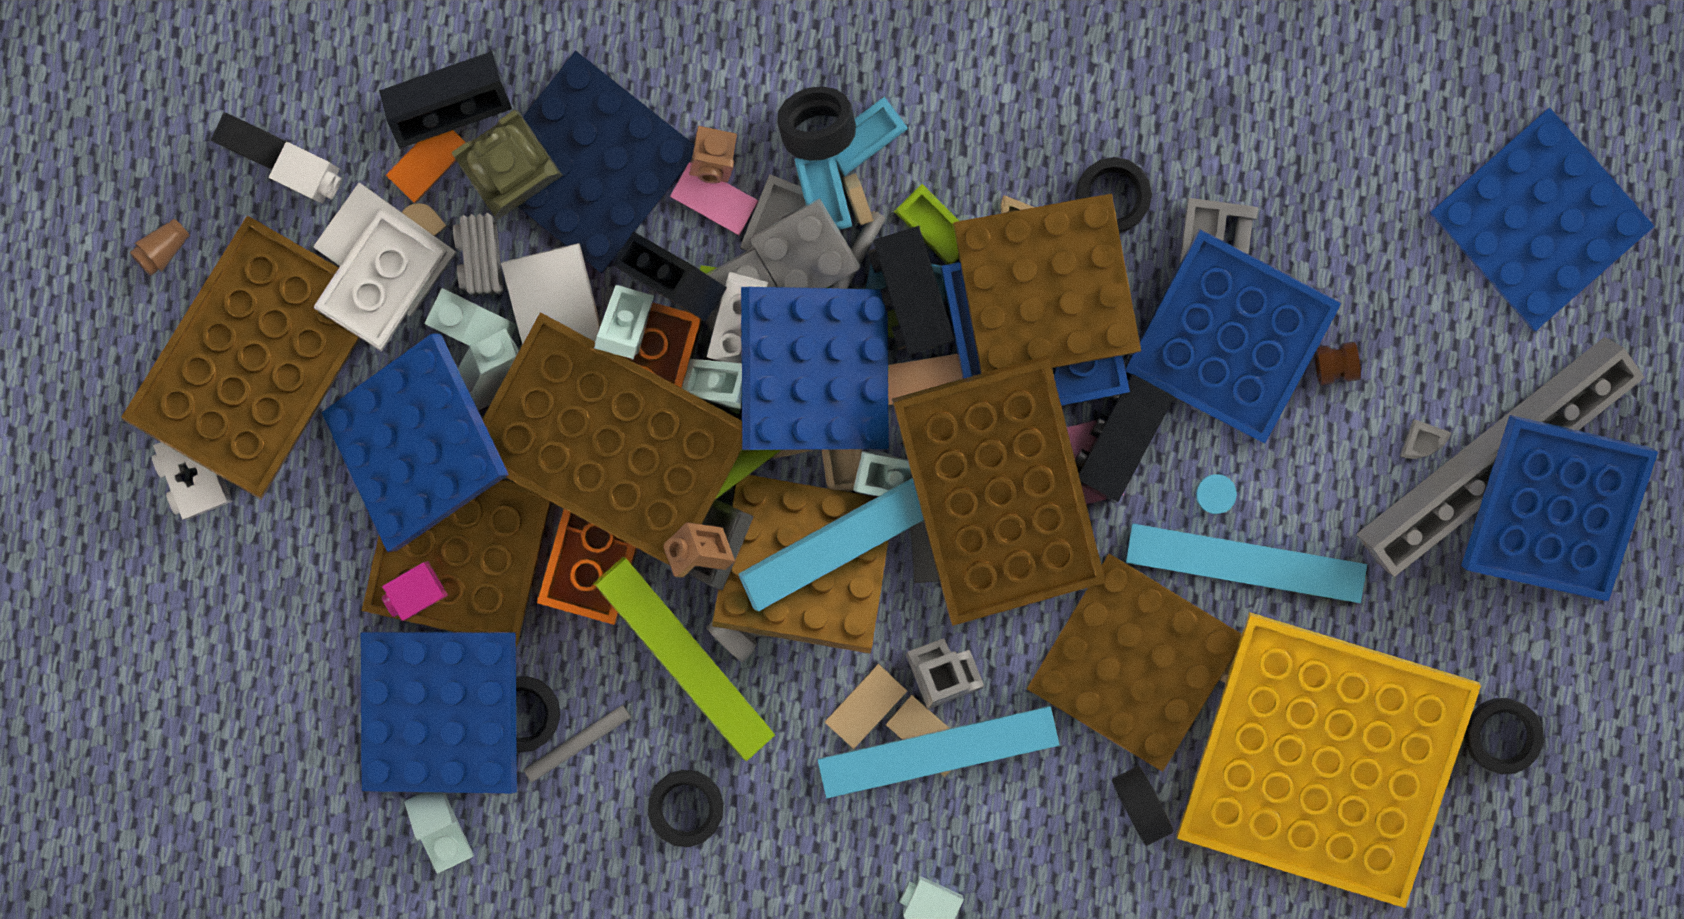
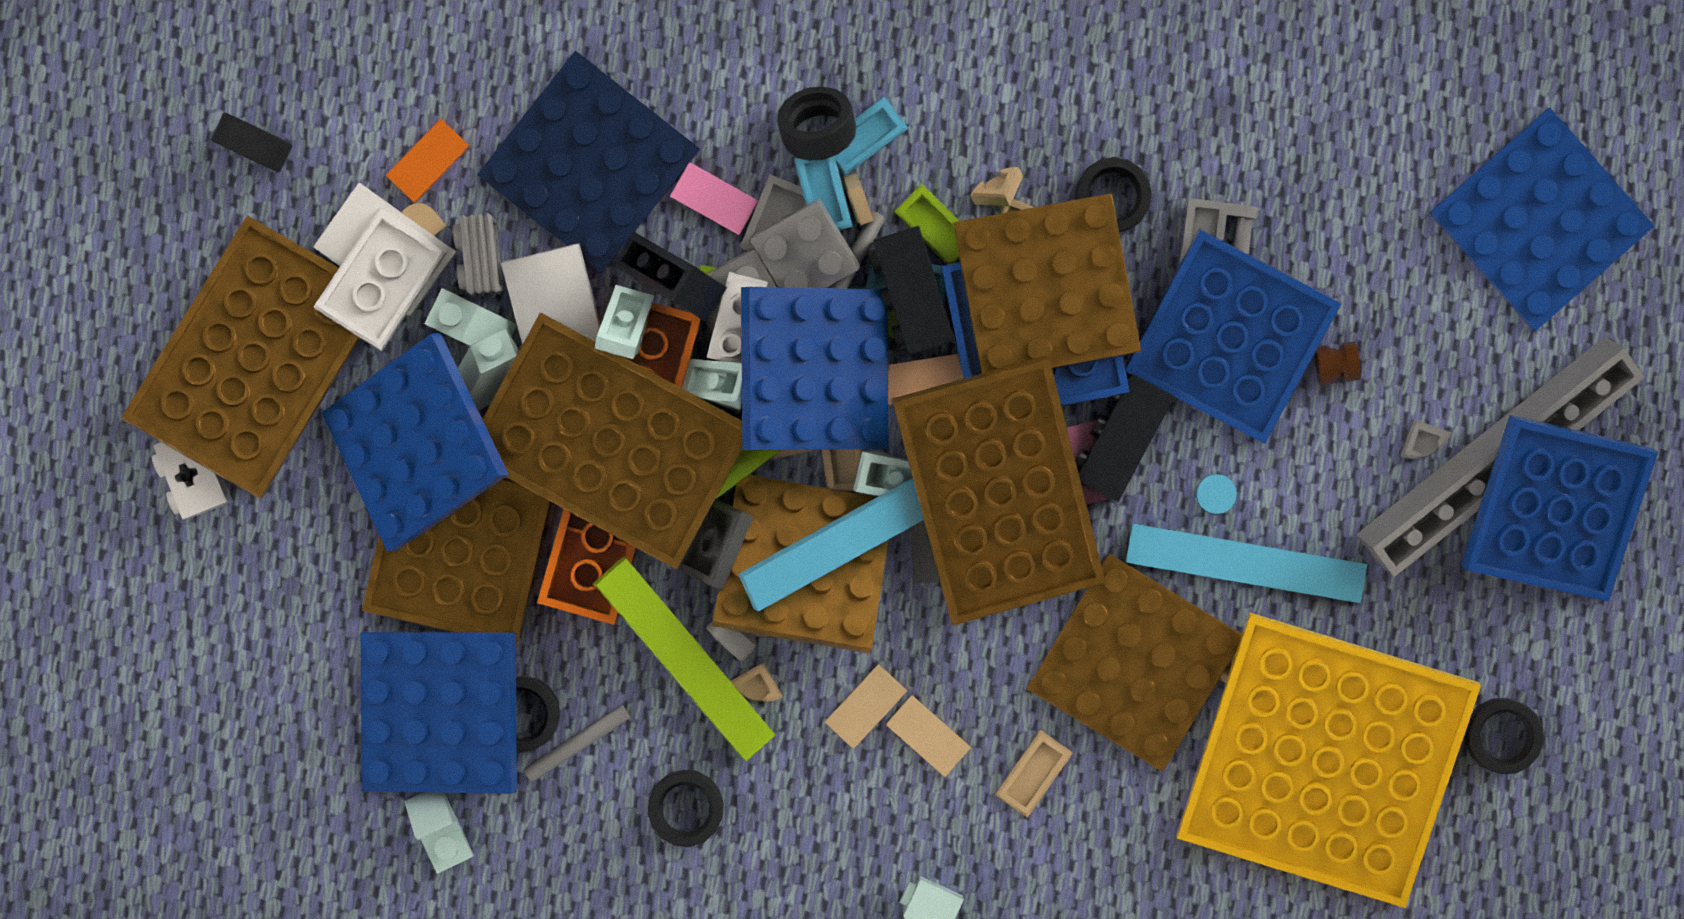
(159, 247): medium nougat cone -> none
(306, 173): white brick -> none
(413, 591): dark pink brick -> none
(445, 99): black brick -> none
(507, 164): olive brick -> none
(698, 546): medium nougat bracket -> none
(713, 155): medium nougat bracket -> none
(757, 684): none -> tan tile
(938, 752): medium azure tile -> none
(943, 673): light grey brick -> none
(998, 190): none -> tan tile
(1033, 773): none -> tan tile
(1142, 805): black tyre -> none

